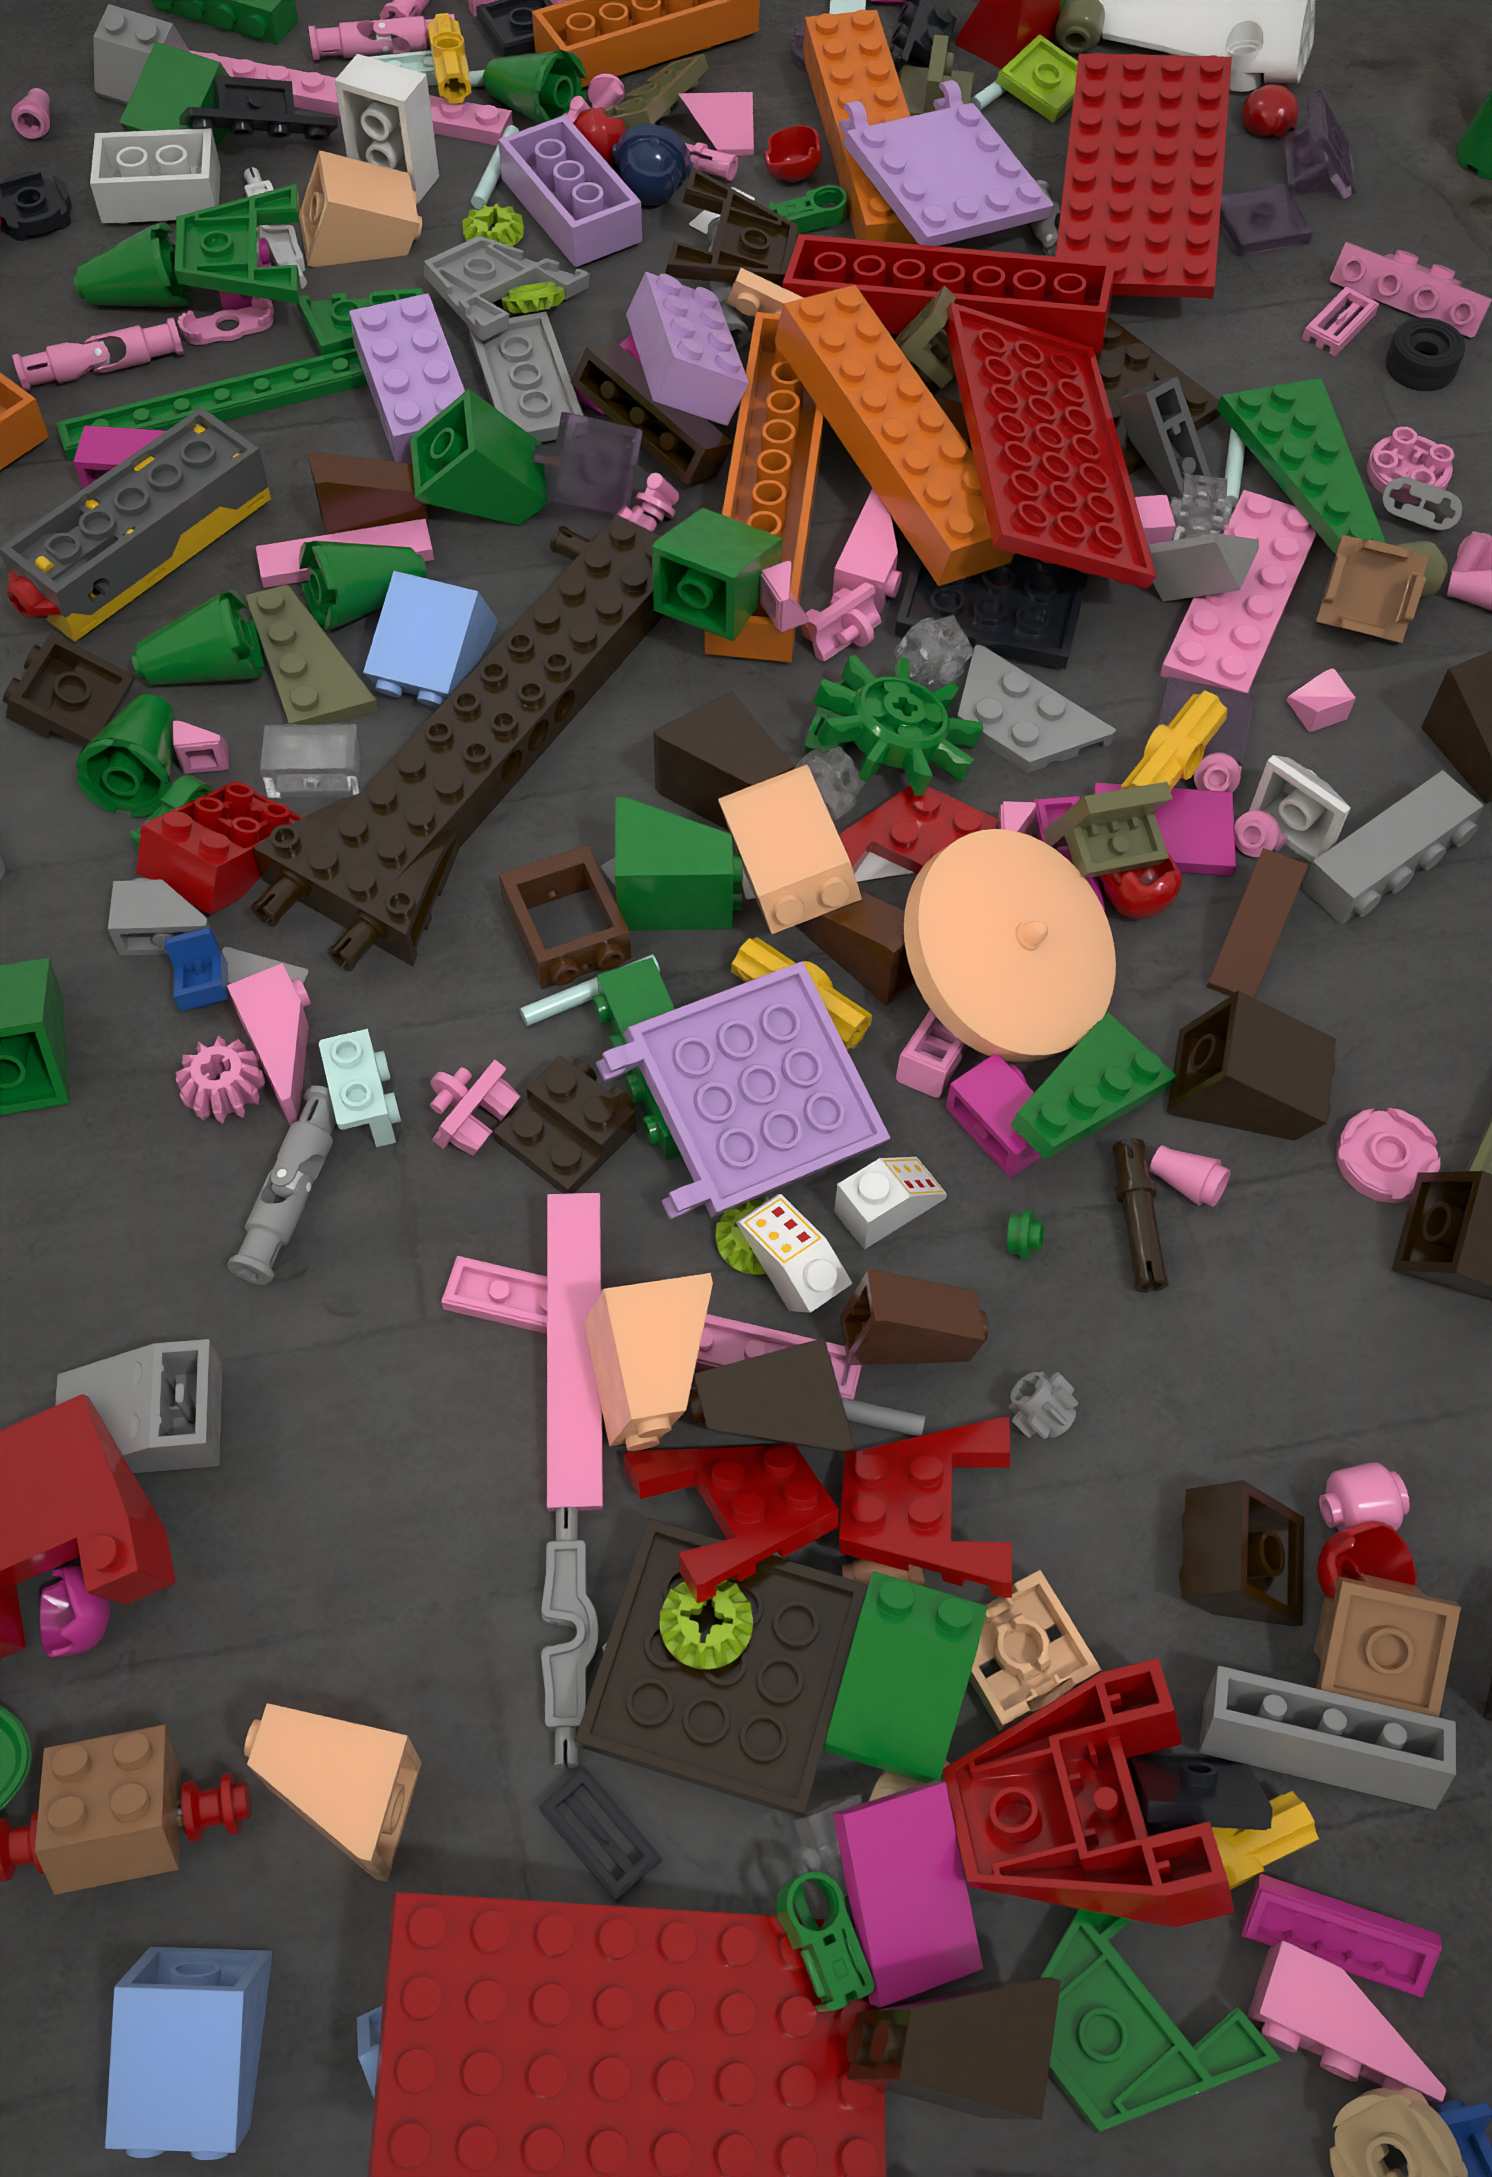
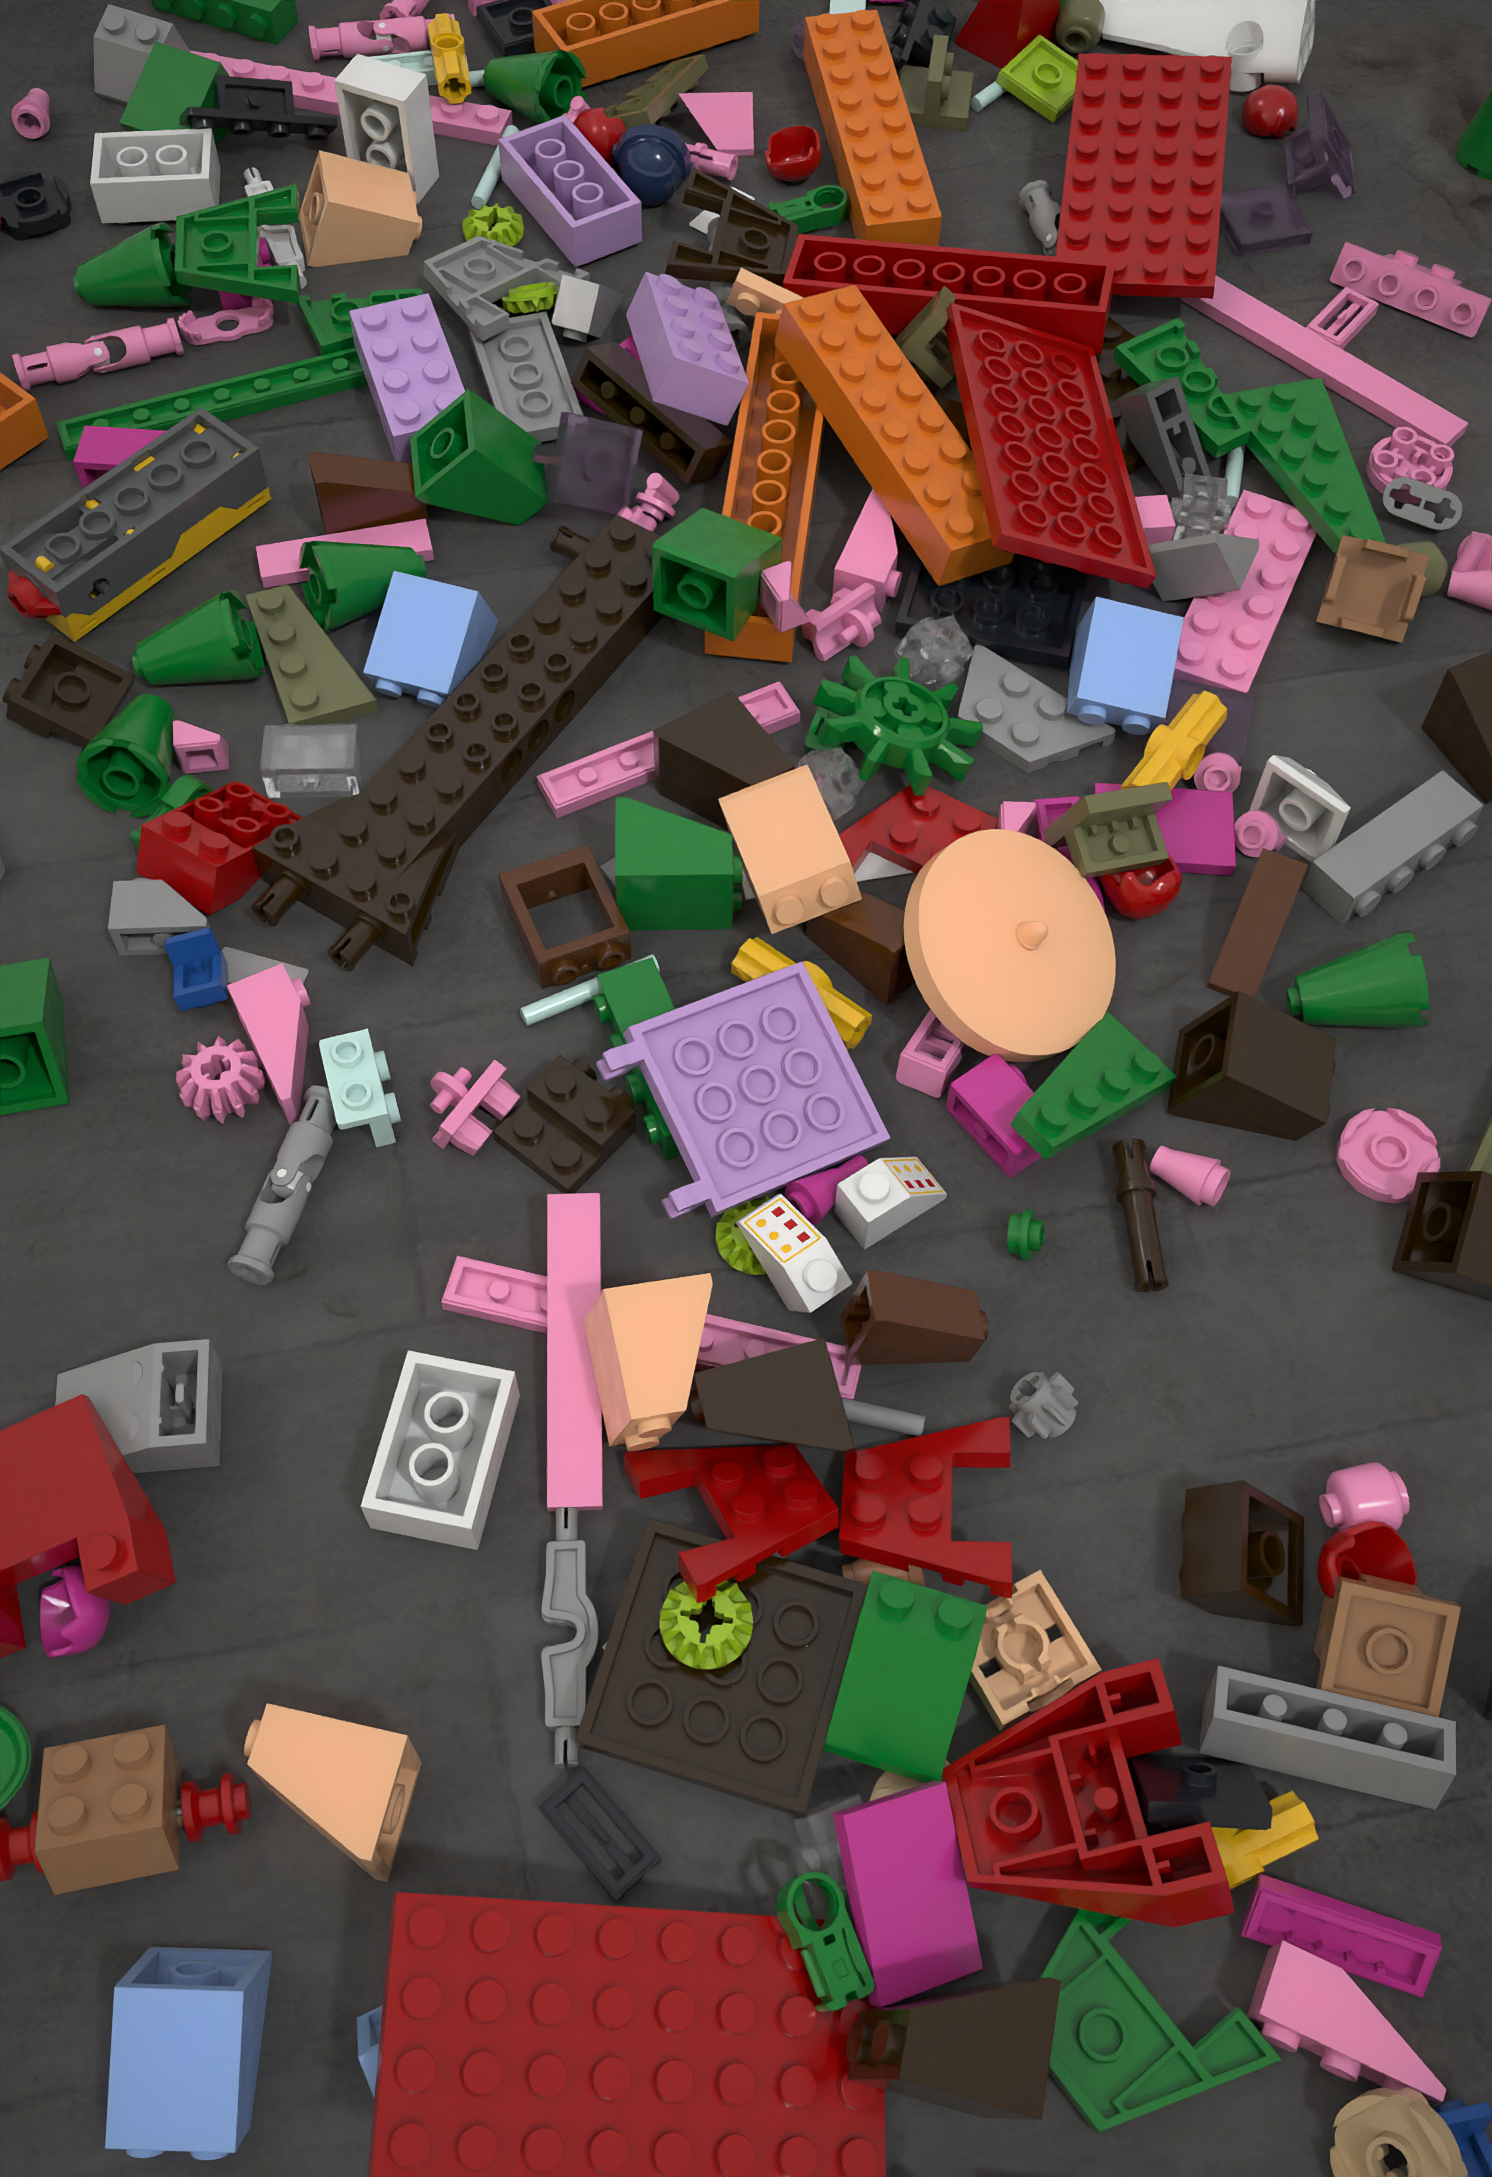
(441, 1450): none -> white brick
(584, 308): none -> light grey slope
(605, 91): bright pink plate -> none
(632, 761): none -> bright pink tile
(817, 1193): none -> dark pink cone
(945, 171): lavender plate -> none
(1123, 665): none -> light blue slope
(1169, 354): none -> green wing
(1322, 701): bright pink slope -> none
(1324, 360): none -> bright pink tile
(1365, 988): none -> green cone
(1407, 351): black tyre -> none

